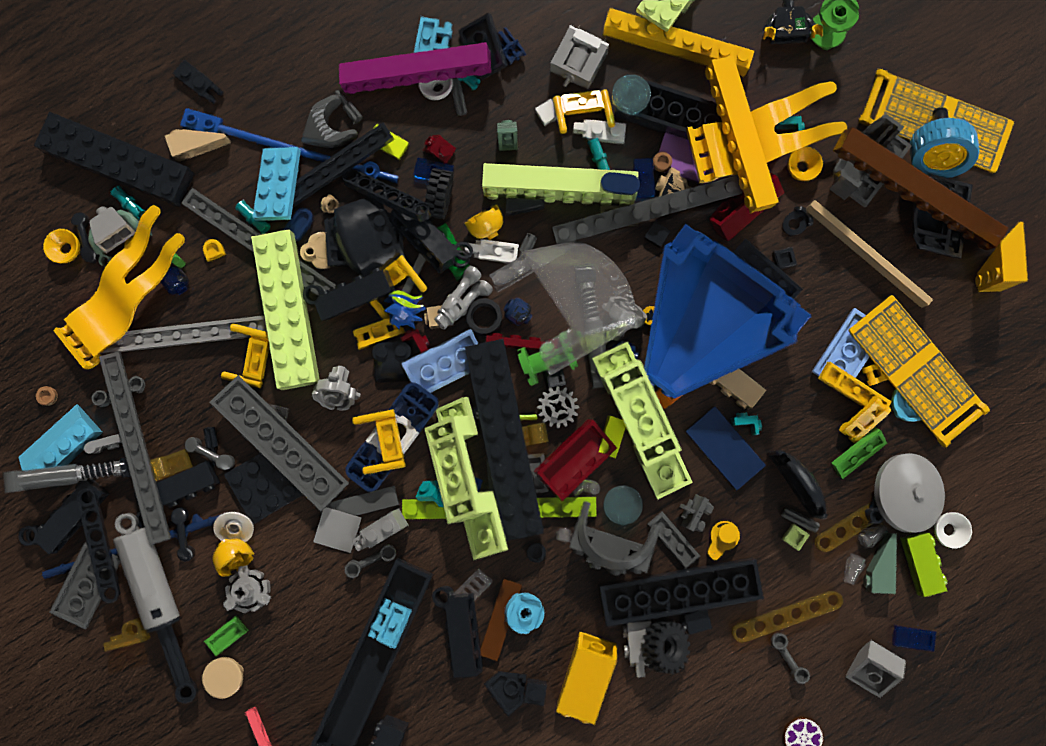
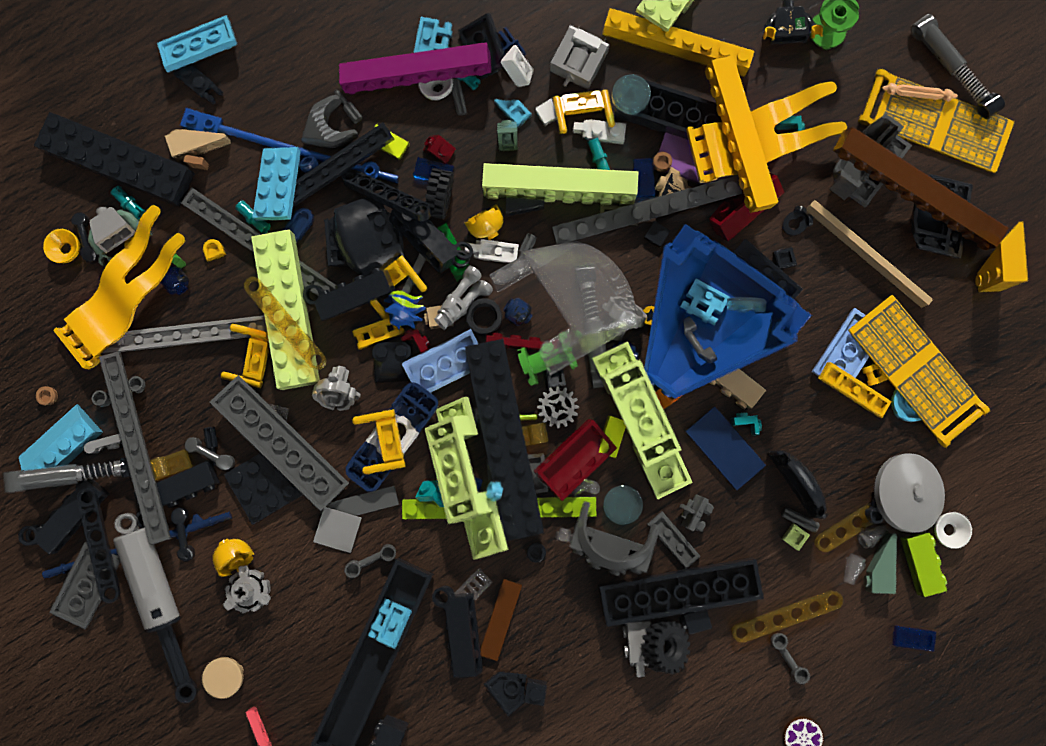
(128, 637): clear yellow plate -> none
(196, 162): none -> medium nougat tile
(197, 44): none -> medium azure plate
(226, 636): bright green tile -> none
(241, 529): white dish -> none
(284, 323): none -> clear yellow beam
(308, 164): none -> dark blue tile
(317, 244): tan plate -> none
(333, 203): tan plate -> none
(380, 530): light grey hinge -> none
(494, 491): none -> medium azure plate
(513, 110): none -> medium azure tile
(516, 605): medium azure plate -> none
(517, 67): none -> white slope
(587, 678): yellow slope -> none
(620, 183): dark blue tile -> none
(707, 297): none -> medium azure plate
(708, 354): none -> dark grey bar
(722, 539): yellow piece -> none
(744, 304): none -> clear light blue tile
(811, 158): yellow piece -> none
(859, 453): bright green plate -> none
(865, 419): yellow plate -> none
(876, 669): light grey slope -> none
(920, 92): none -> light nougat wheel
(927, 31): none -> piece
(944, 146): dark azure wheel -> none

